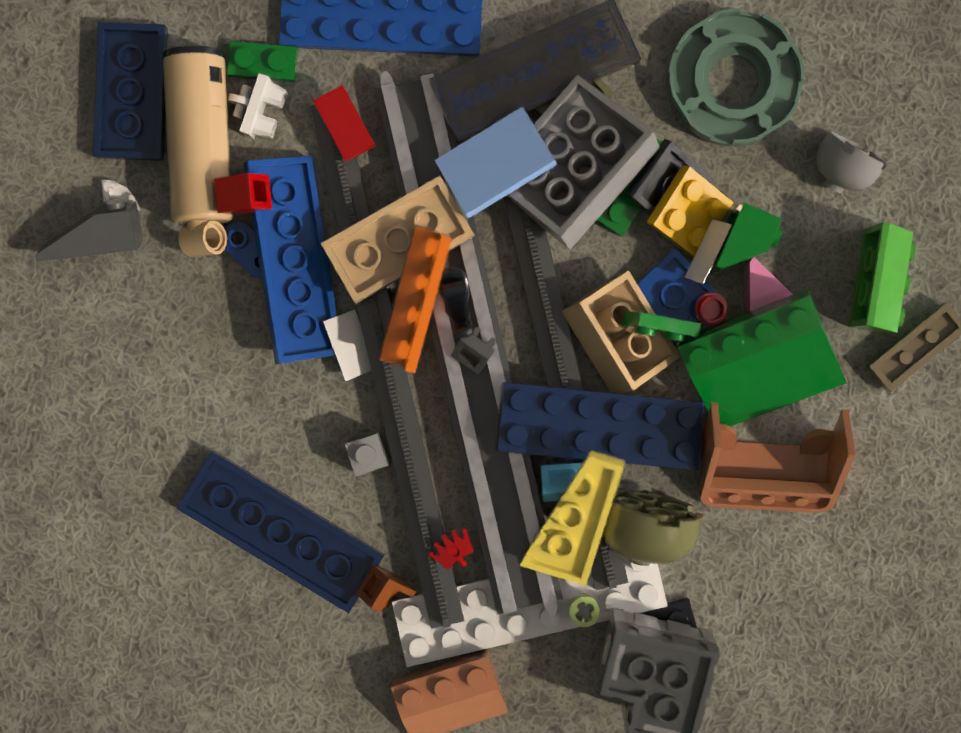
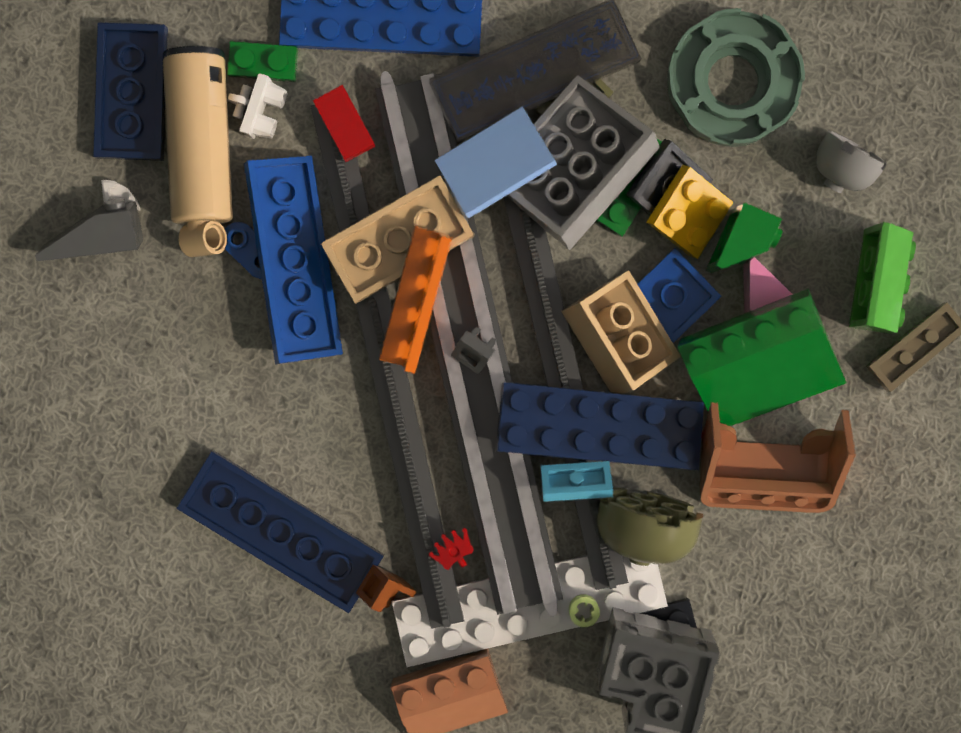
(243, 193): red brick -> none
(348, 344): white sticker -> none
(367, 454): light grey brick -> none
(455, 294): black piece -> none
(575, 526): light yellow wing -> none
(674, 329): green plate -> none
(708, 251): white sticker -> none
(711, 309): red plate -> none

